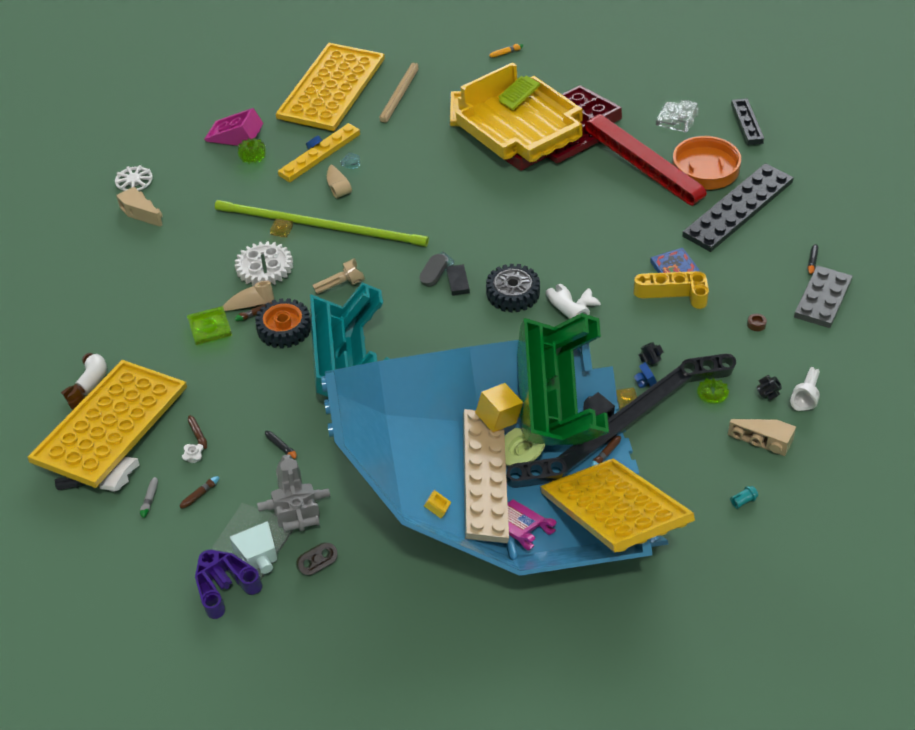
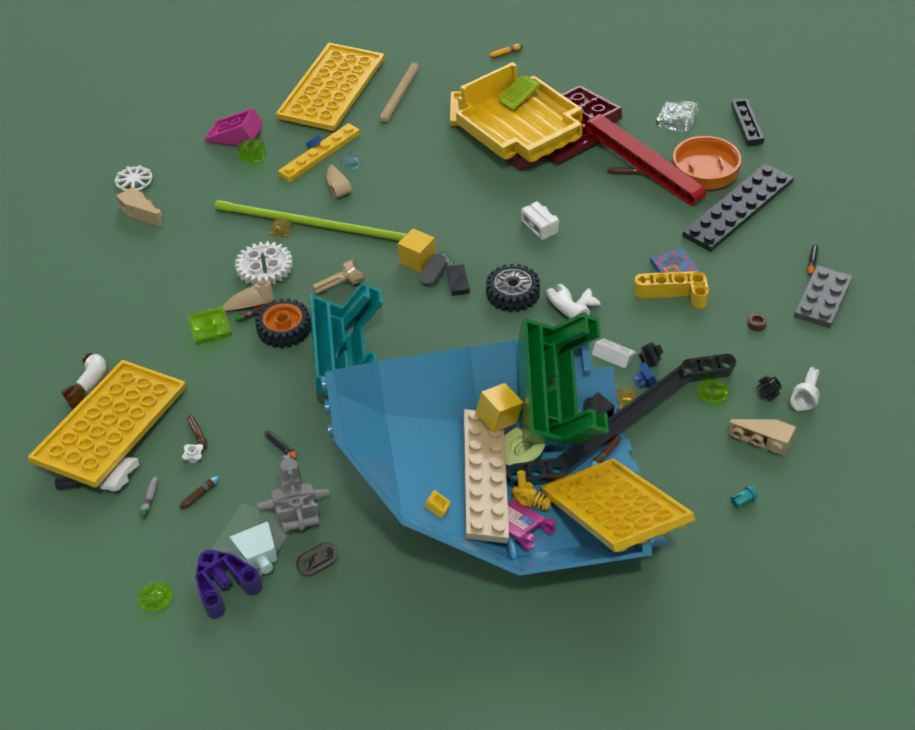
(163, 596): none -> clear neon green gear
(416, 250): none -> yellow head
(527, 495): none -> yellow piece
(540, 220): none -> white brick
(613, 353): none -> white slope
(625, 170): none -> reddish brown piece

